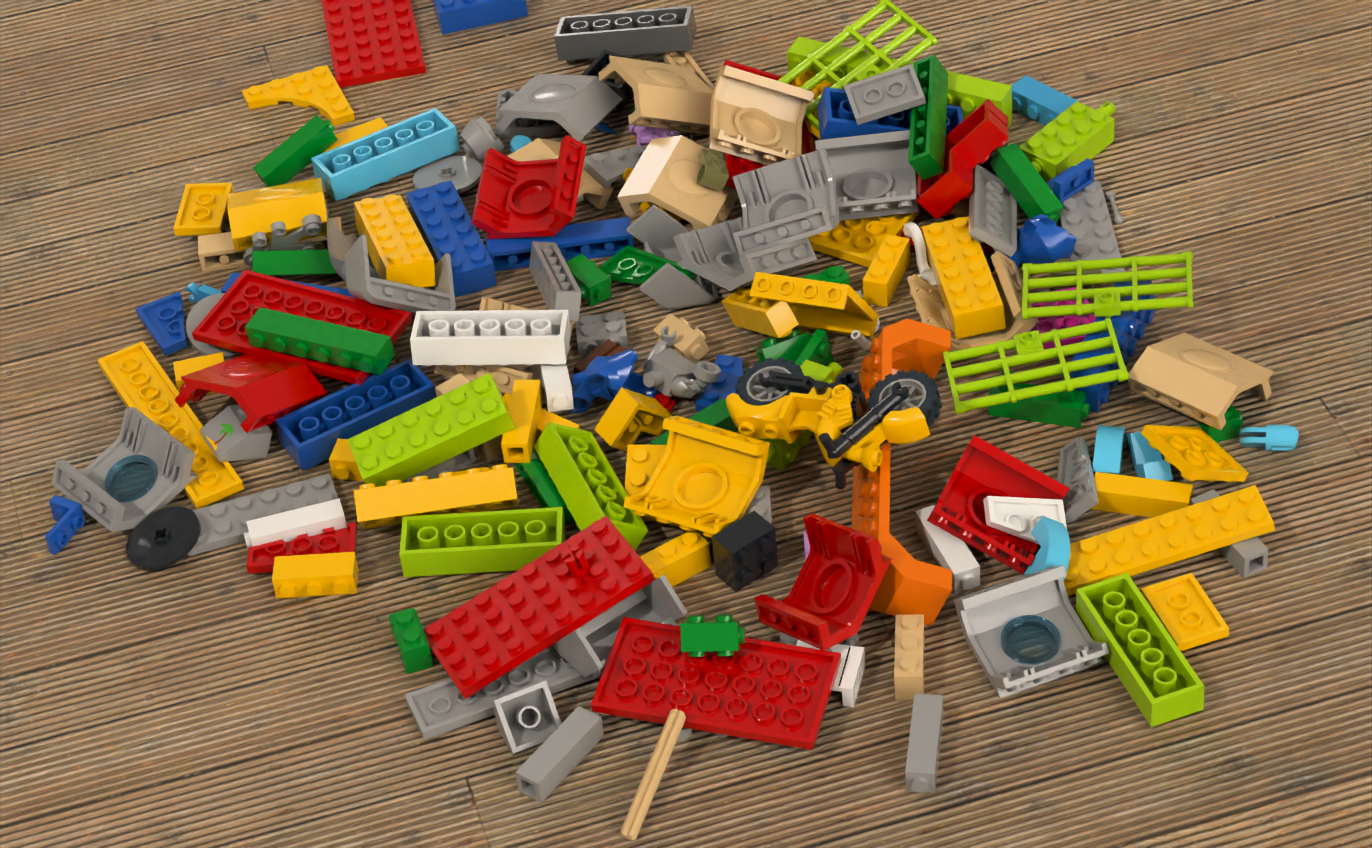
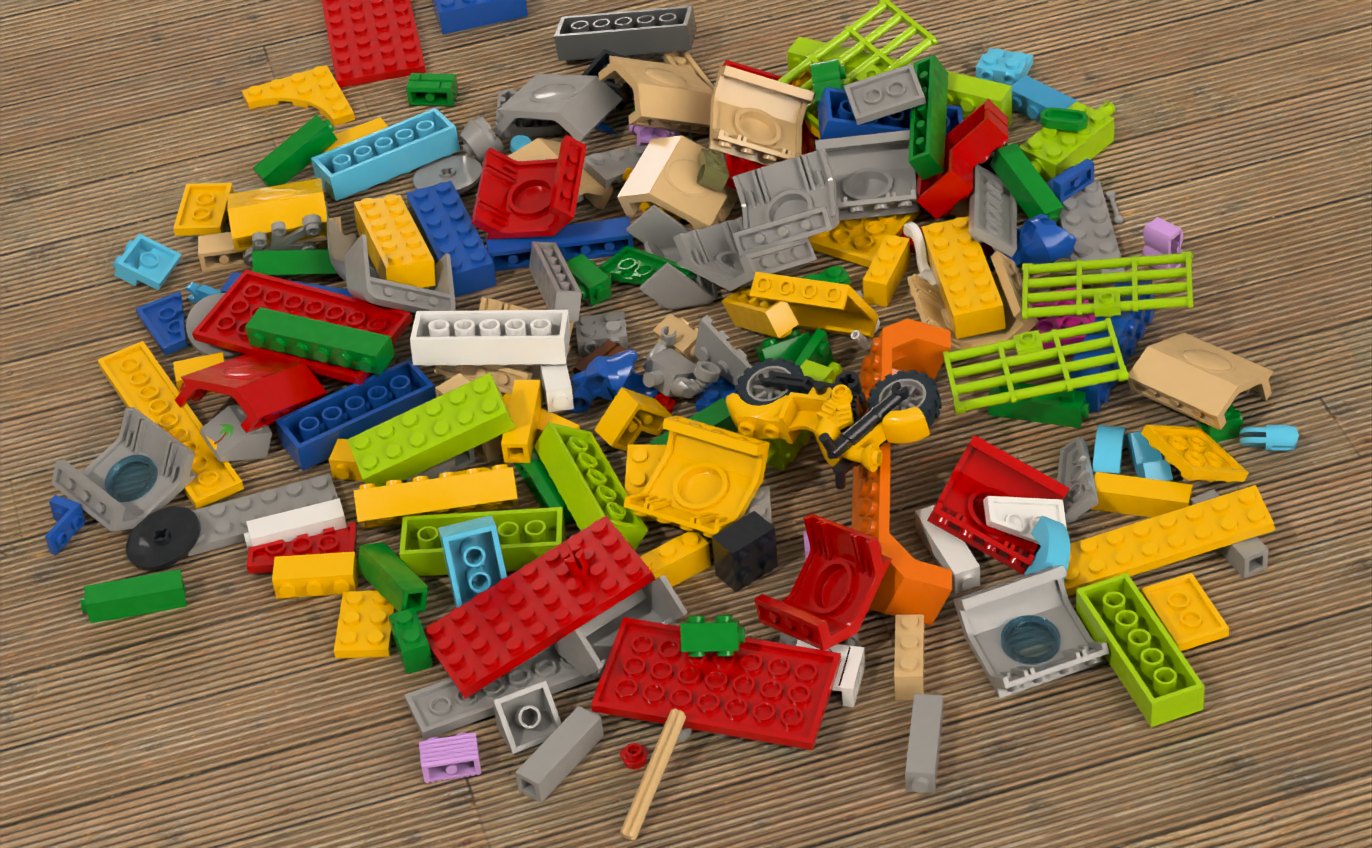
(134, 596): none -> green brick
(146, 262): none -> medium azure plate
(363, 626): none -> yellow plate
(392, 577): none -> green brick
(432, 89): none -> green brick
(449, 757): none -> lavender brick
(472, 557): none -> medium azure brick
(634, 756): none -> red plate
(715, 348): none -> light grey wing
(827, 74): none -> green brick
(1003, 66): none -> medium azure plate
(1063, 119): none -> green tile
(1162, 239): none -> lavender brick

